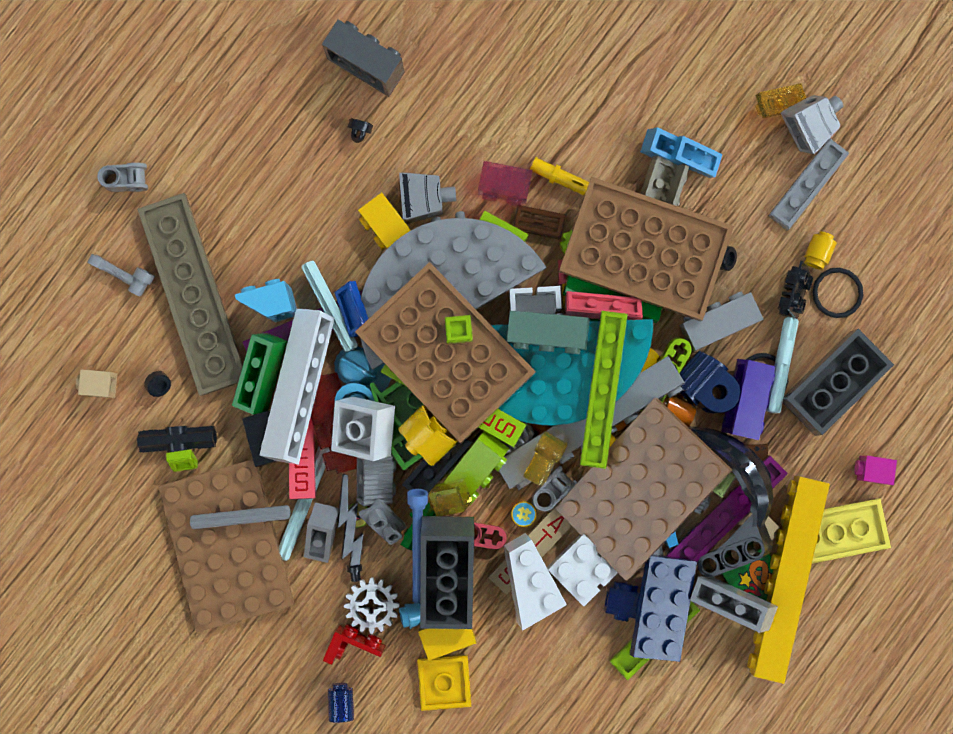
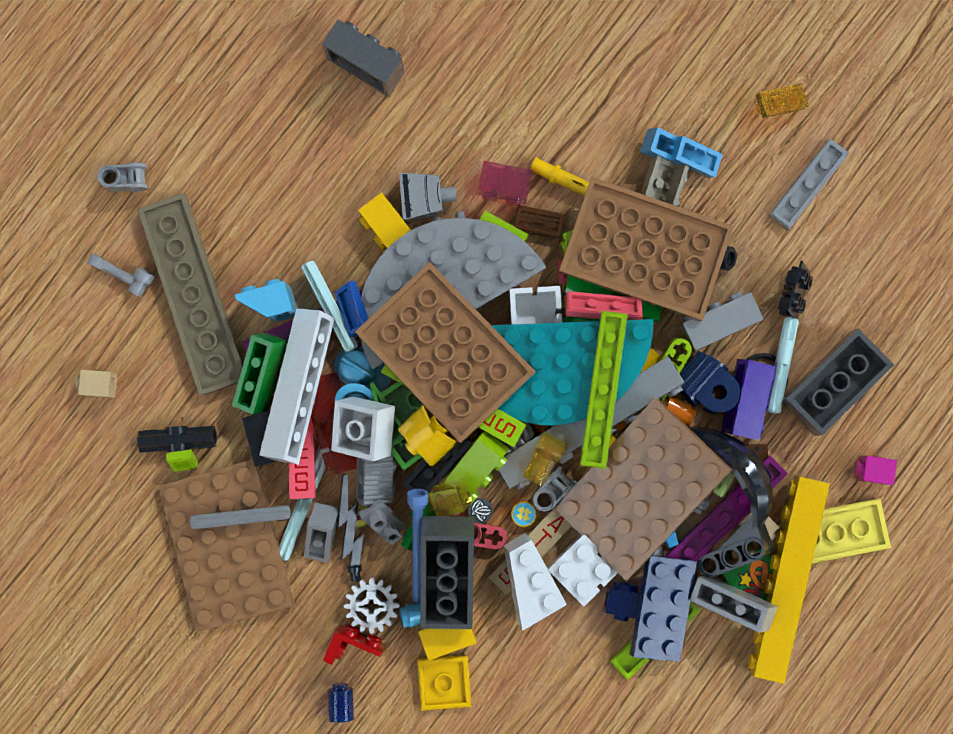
(157, 384): black tile -> none
(358, 125): black tile -> none
(458, 329): lime tile -> none
(481, 510): none -> tile
(548, 331): sand green brick -> none
(813, 121): light grey torso -> none
(820, 250): yellow brick -> none
(851, 275): black piece -> none

